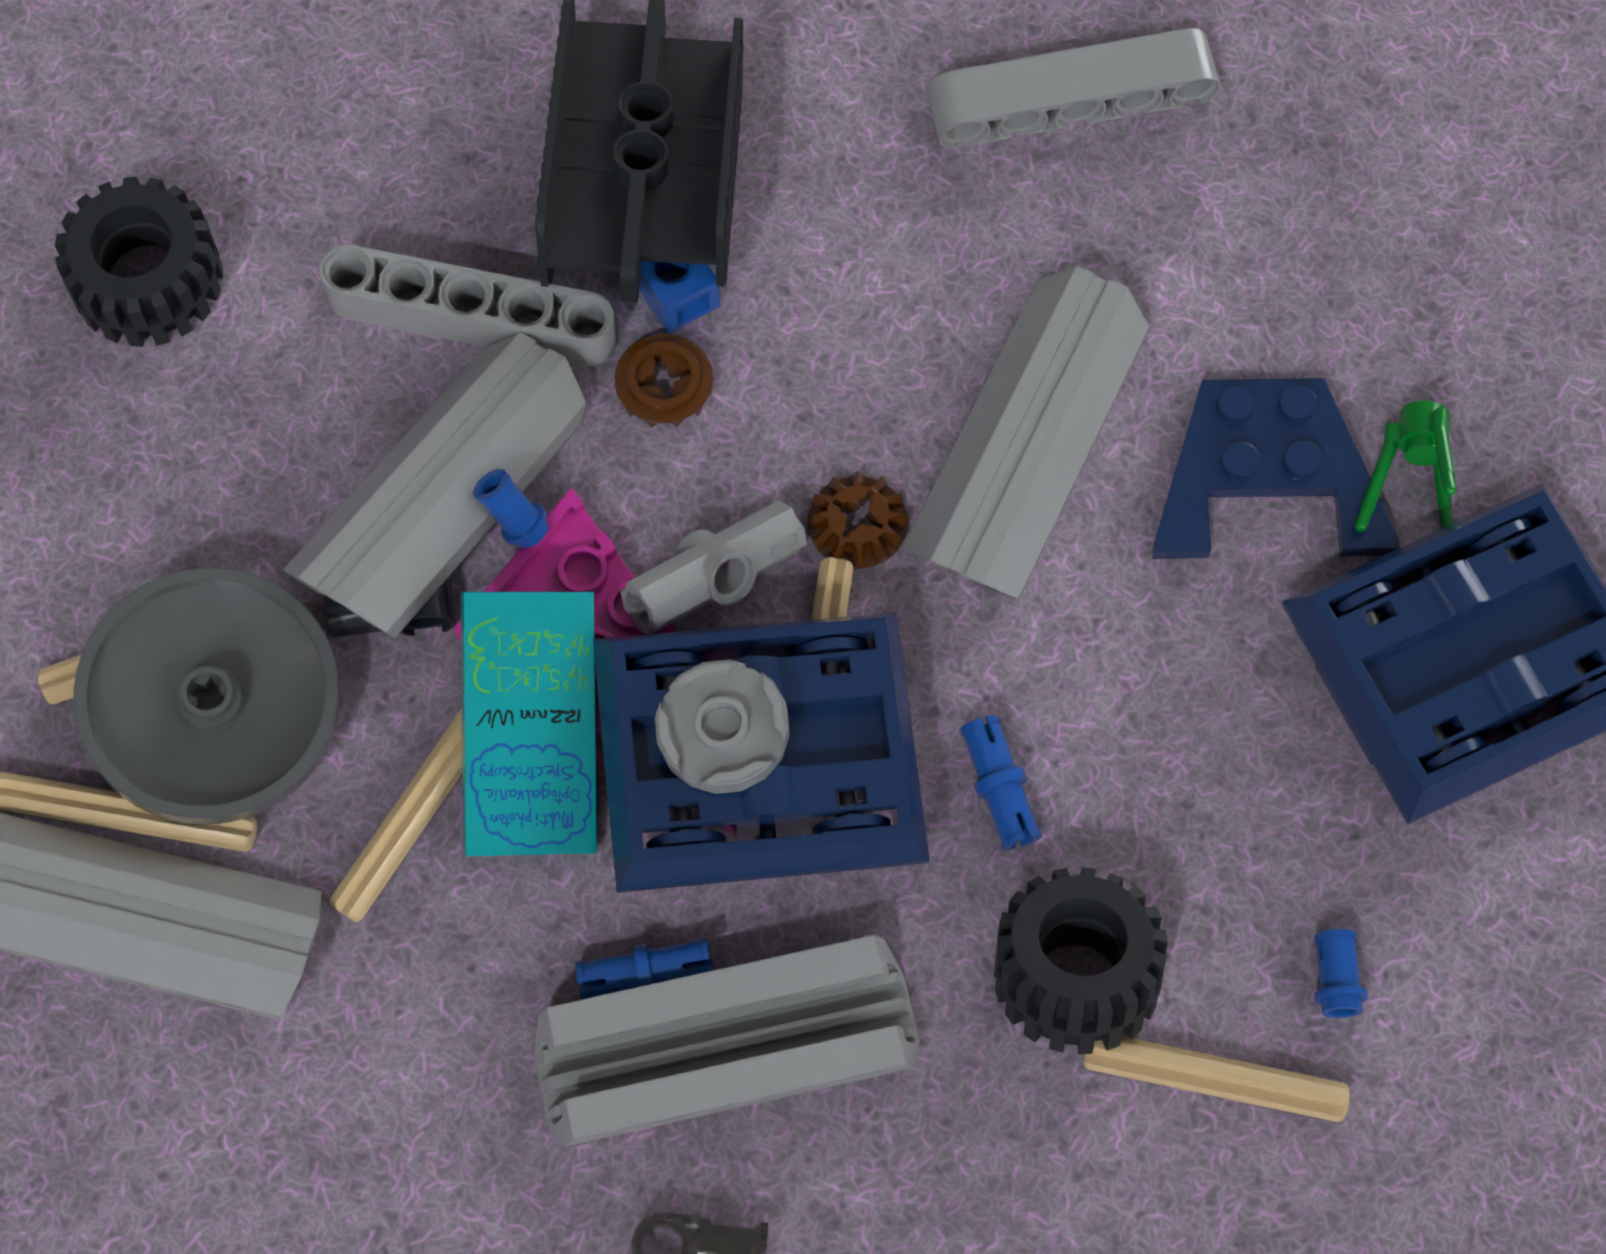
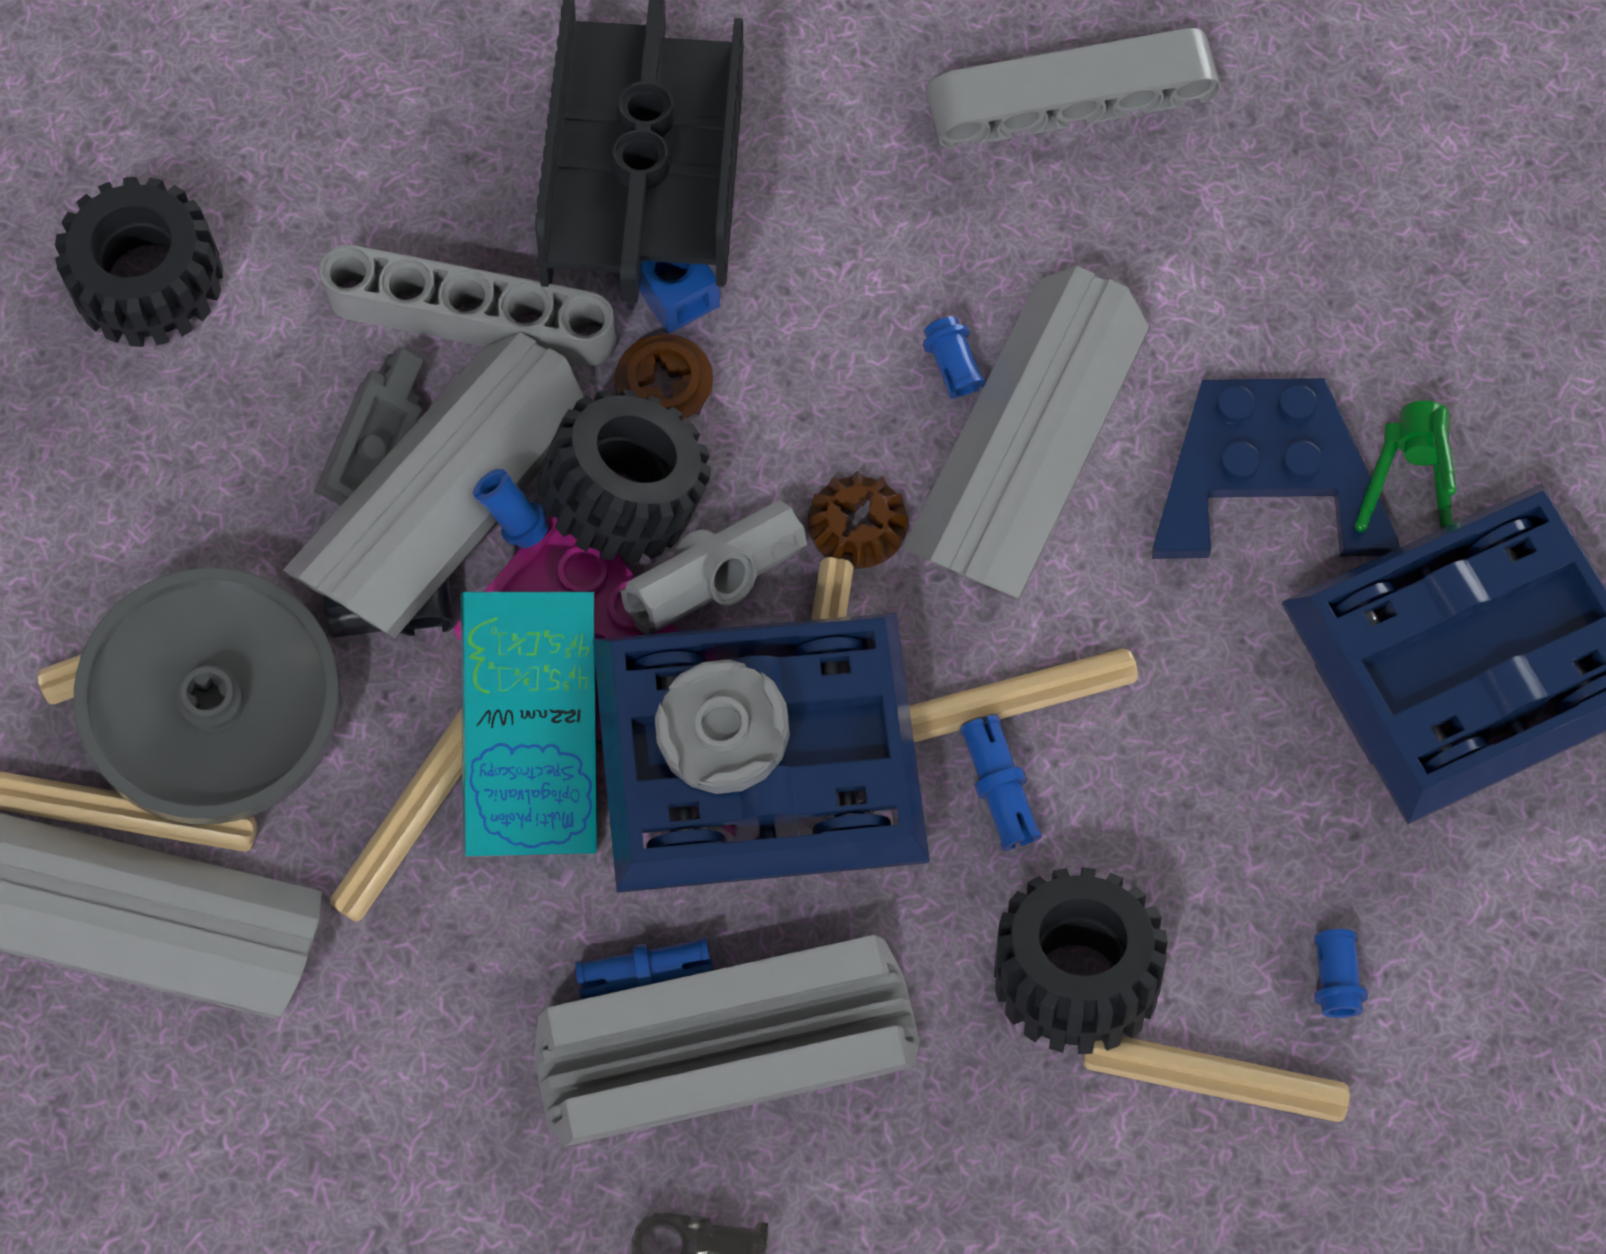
(373, 425): none -> dark grey hinge
(611, 510): none -> black tyre
(953, 356): none -> blue pin
(1024, 693): none -> tan axle

